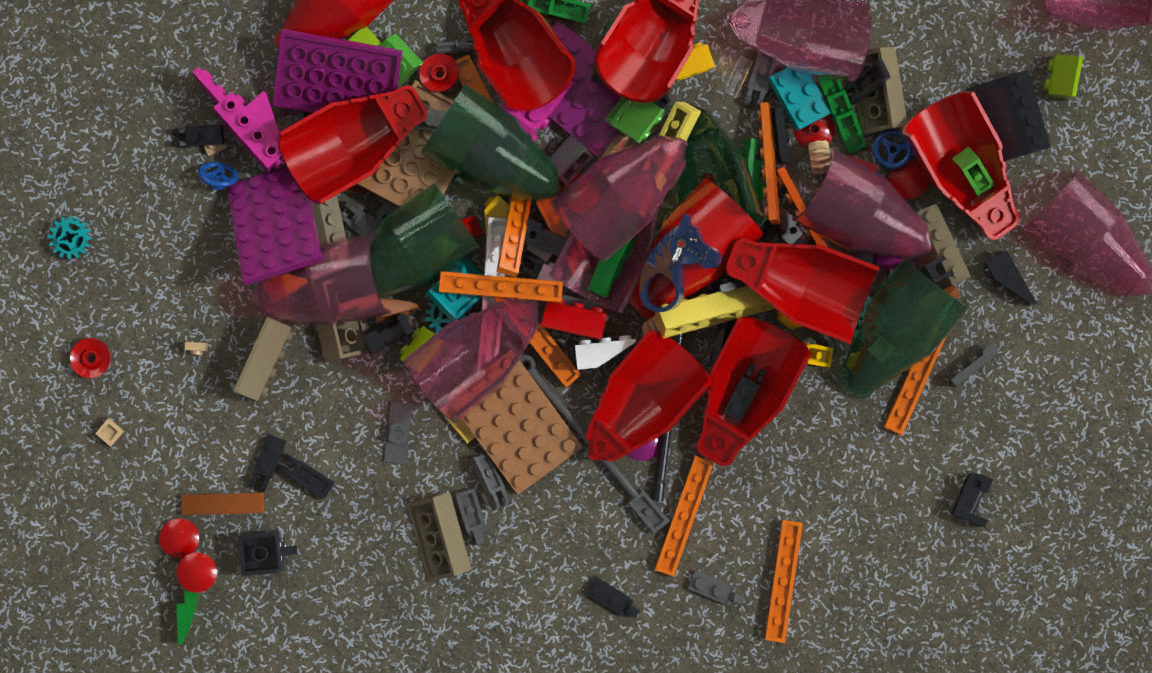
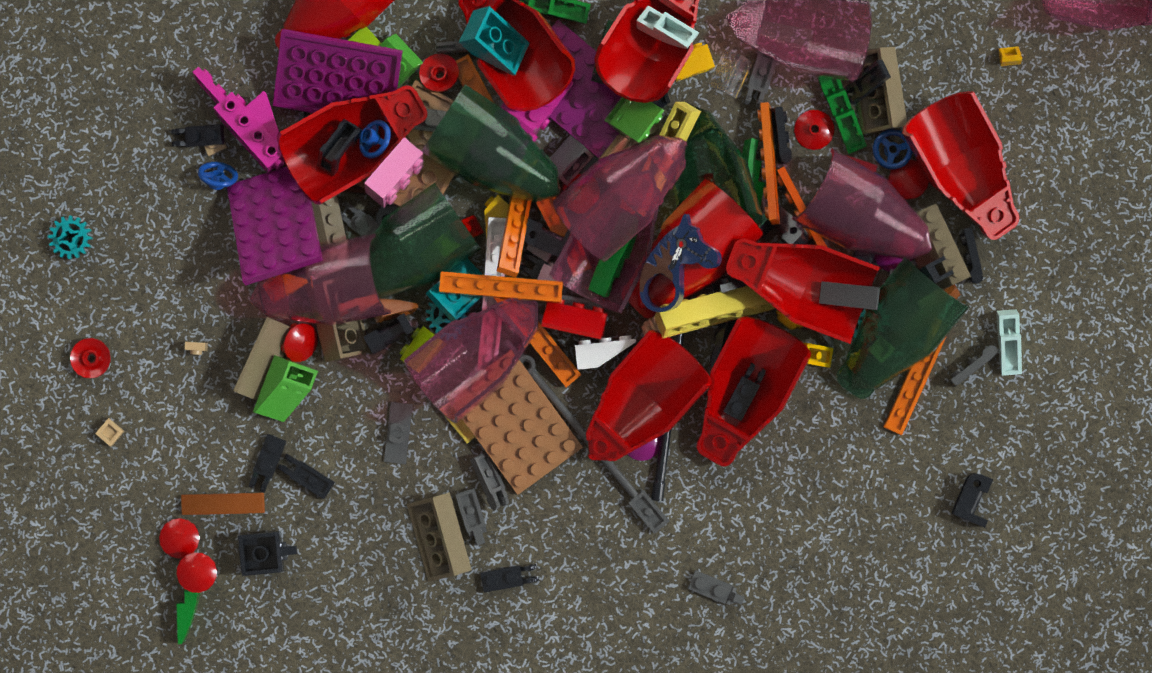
(284, 388): none -> bright green slope
(300, 342): none -> red dish
(331, 152): none -> black piece
(370, 137): none -> blue piece
(394, 173): none -> bright pink brick
(494, 40): none -> teal slope
(506, 578): none -> black hinge
(611, 597): black hinge -> none
(666, 28): none -> light aqua slope
(684, 516): orange plate -> none
(783, 581): orange plate -> none
(799, 97): teal plate -> none
(819, 156): tan gear -> none
(849, 295): none -> dark grey piece
(971, 256): none -> black hinge
(973, 171): bright green slope -> none
(1005, 273): black slope -> none
(1009, 342): none -> light aqua slope
(1010, 56): none -> yellow slope
(1014, 114): black slope -> none
(1063, 76): lime slope -> none
(1092, 239): clear pink windscreen -> none

